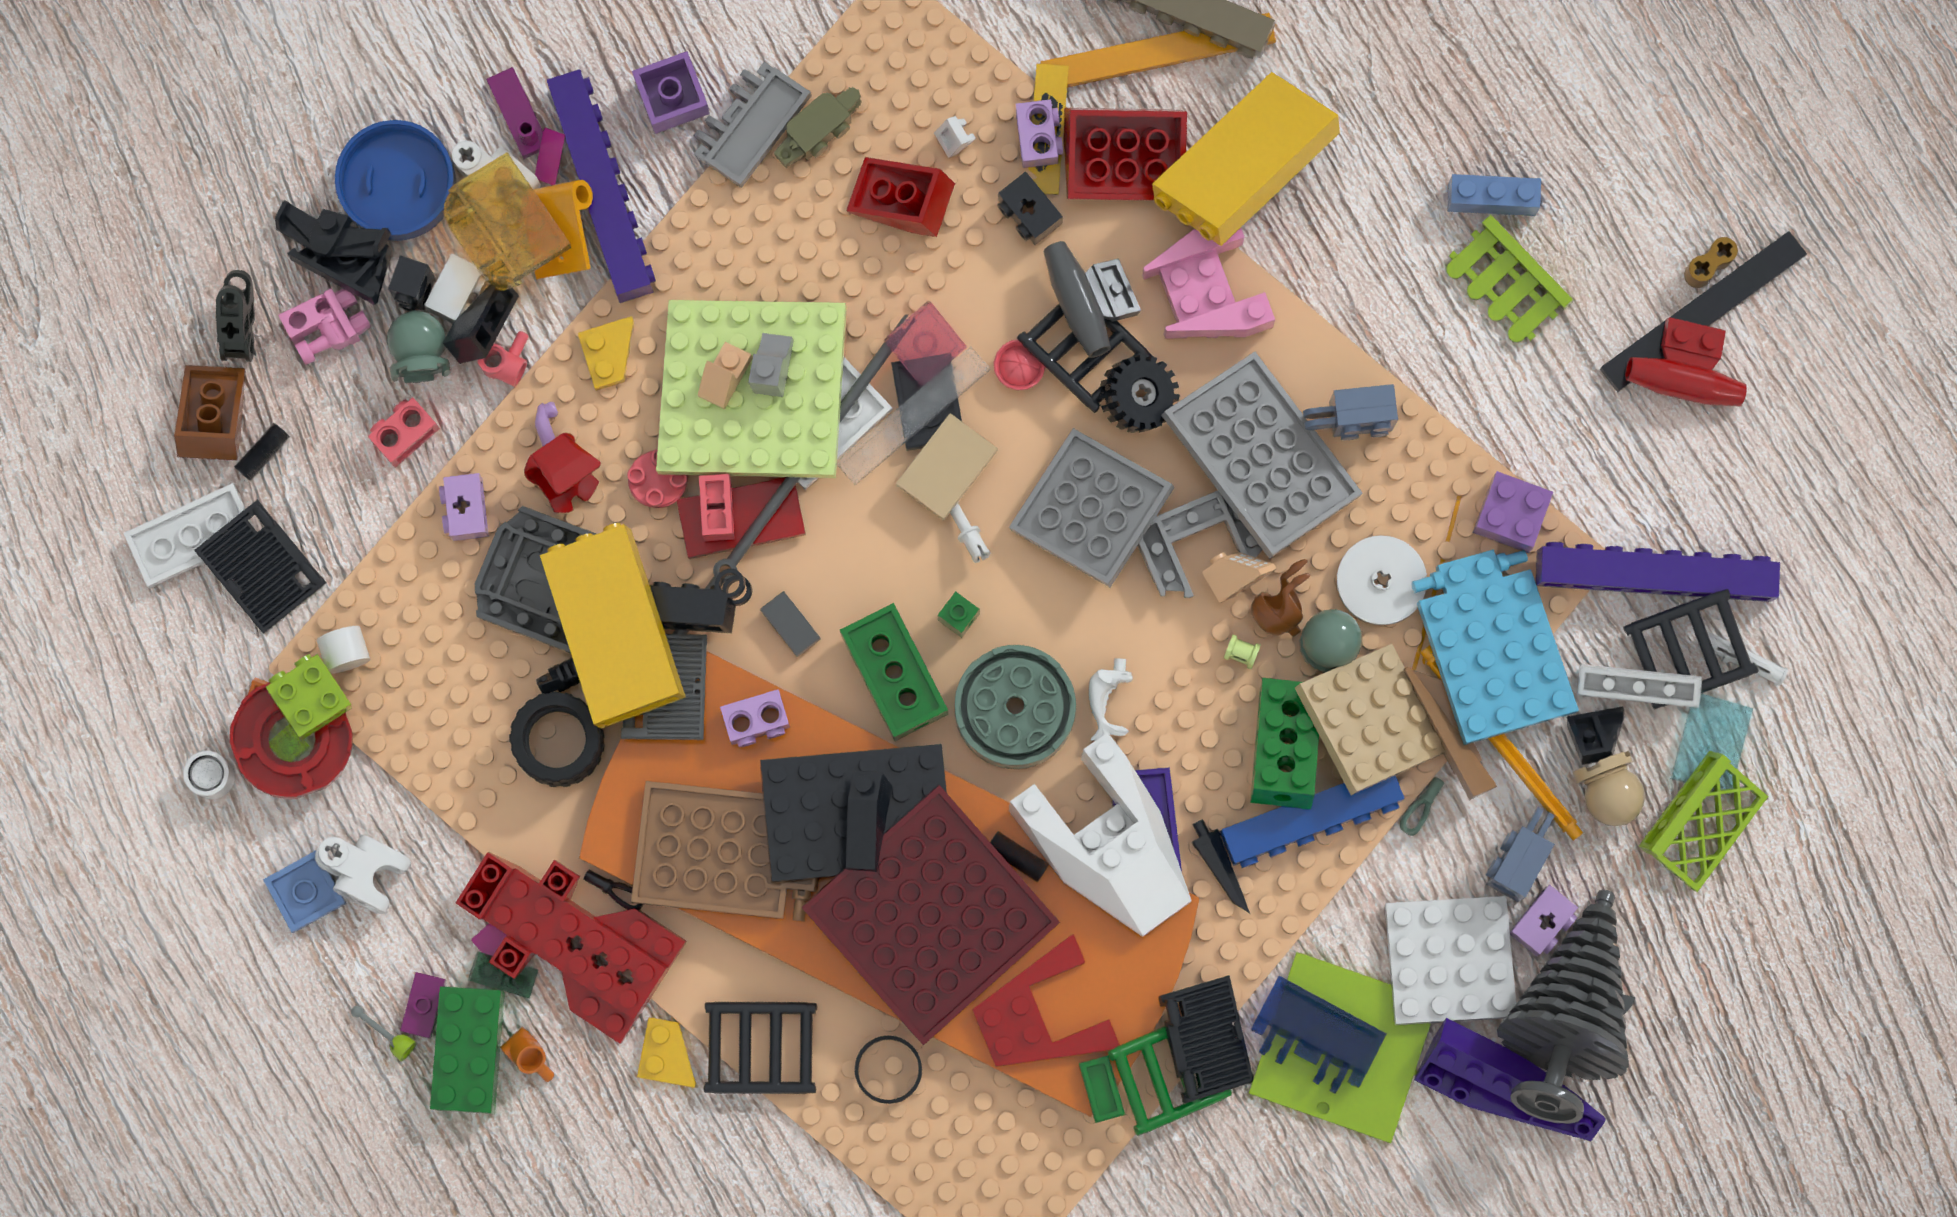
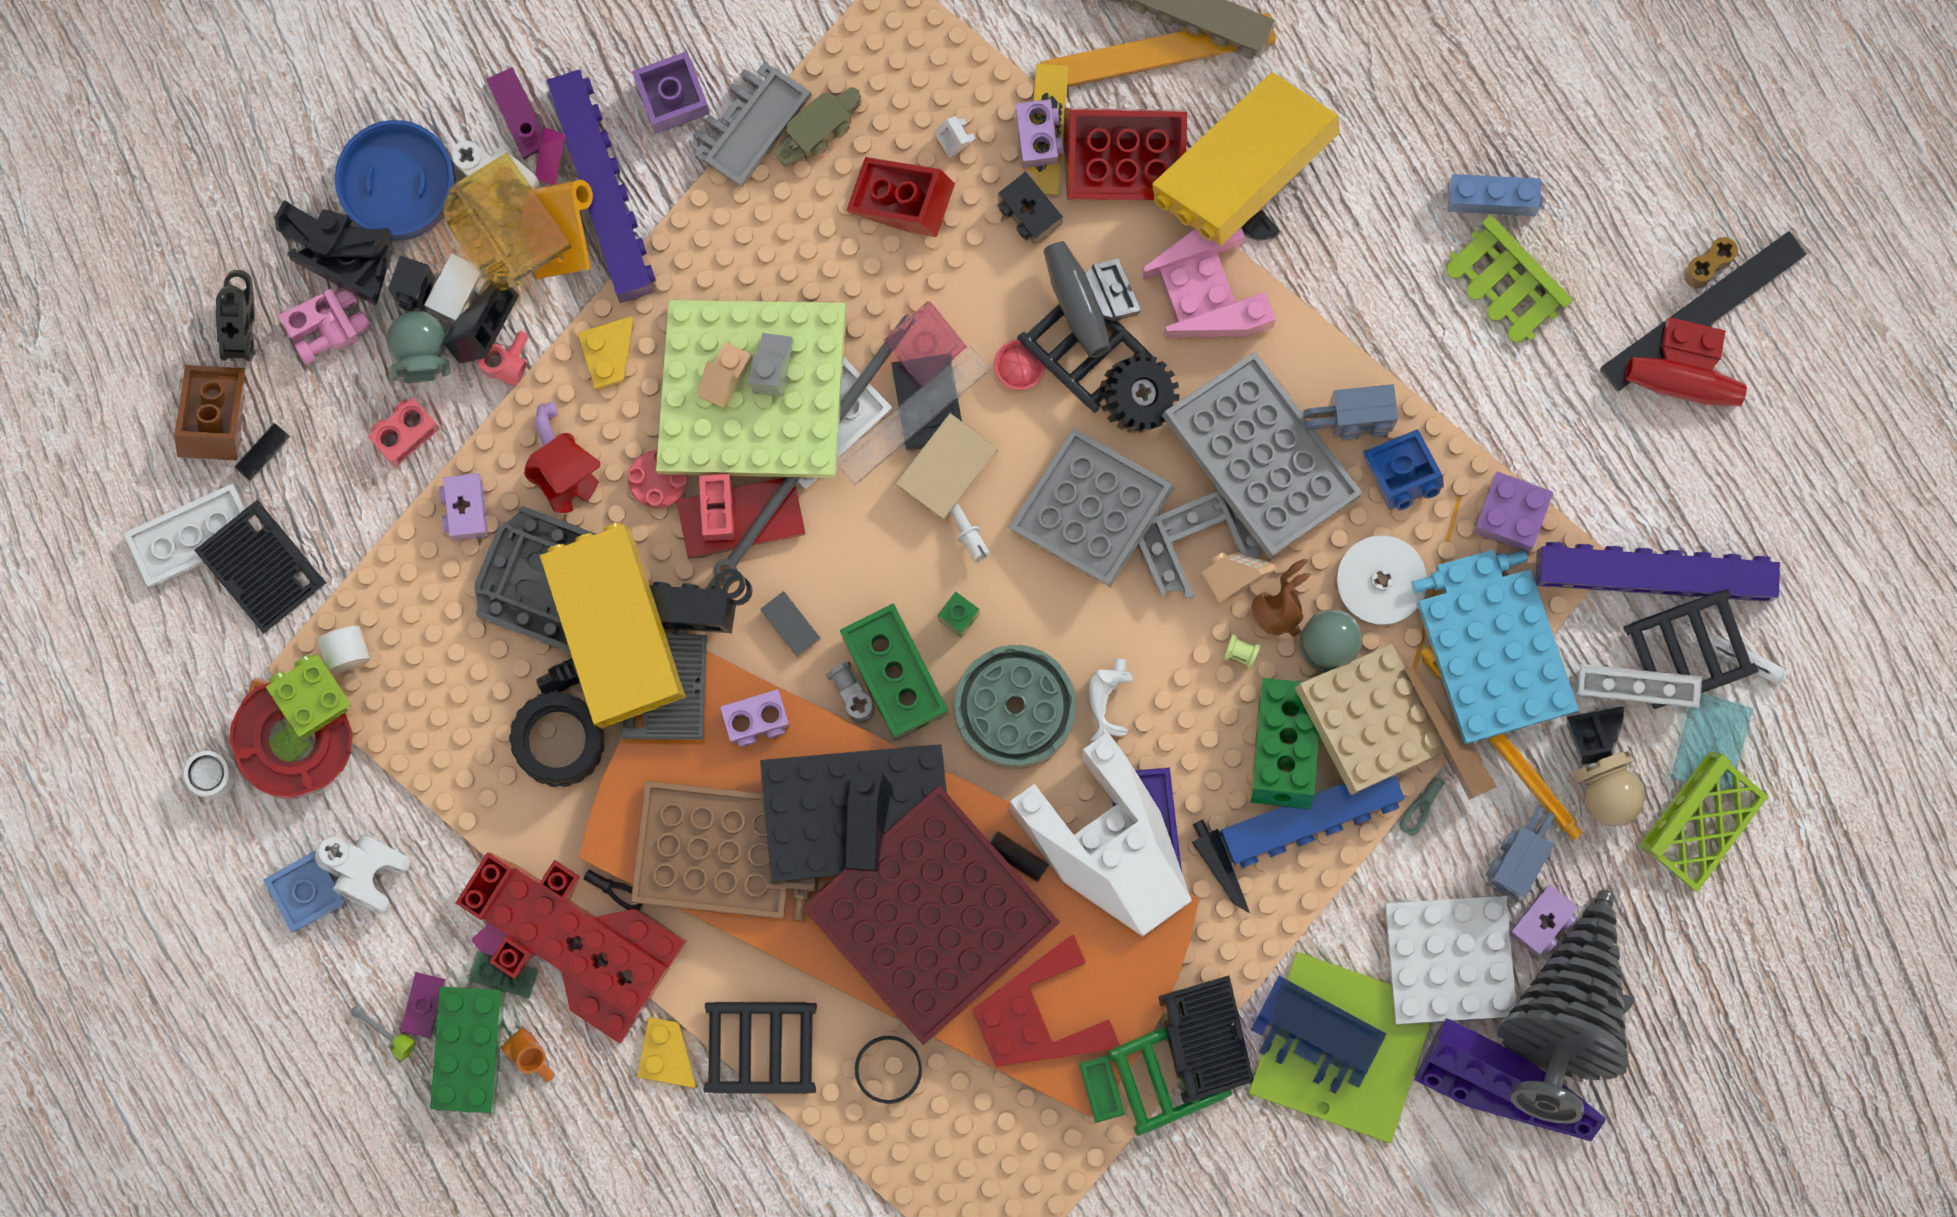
(851, 692): none -> light grey connector
(1260, 227): none -> black tile
(1404, 470): none -> blue plate

